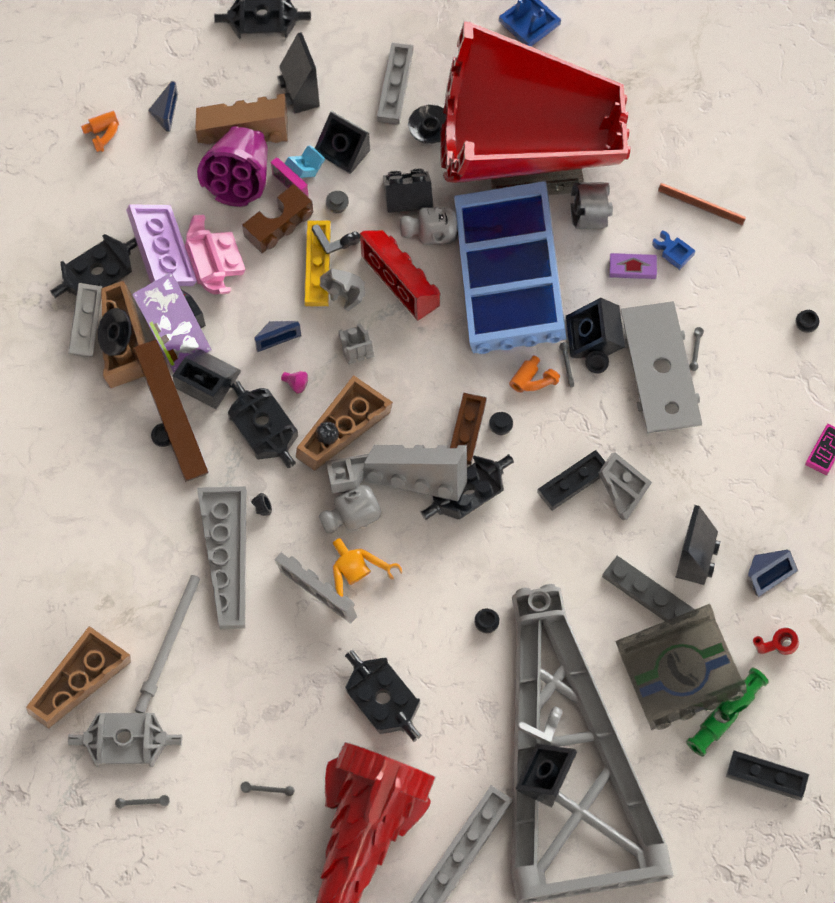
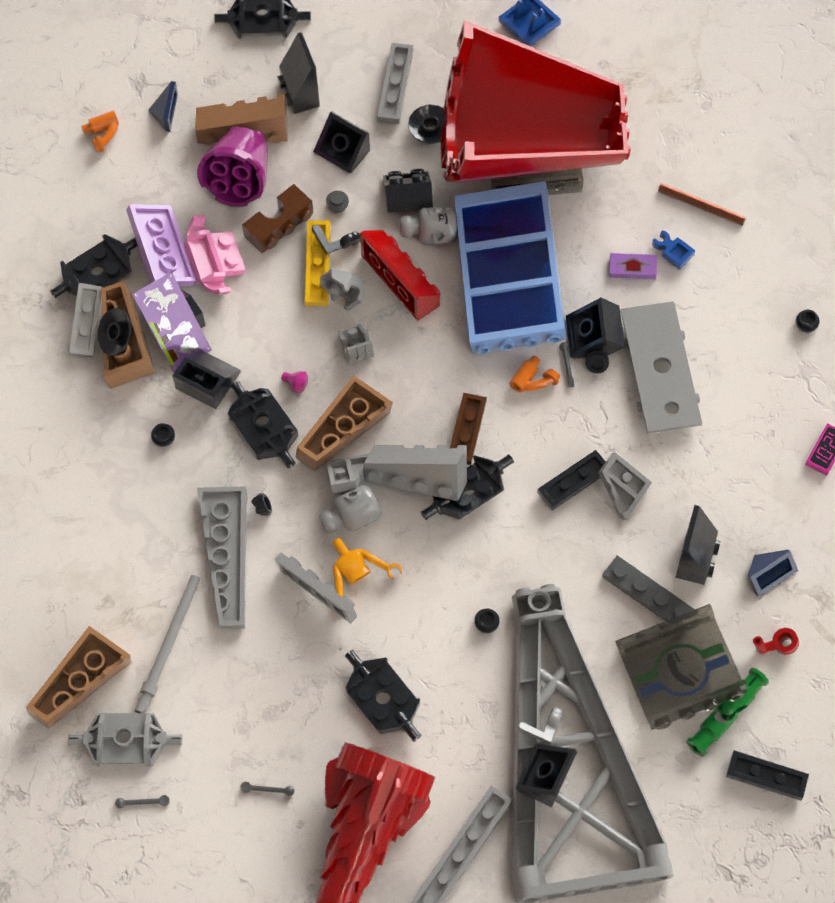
(170, 410): reddish brown tile -> none
(276, 333): dark blue slope -> none
(287, 176): dark pink tile -> none
(307, 164): medium azure bracket -> none
(327, 433): black piece -> none
(501, 423): black plate -> none
(591, 205): flat silver brick -> none
(698, 332): dark grey hinge -> none

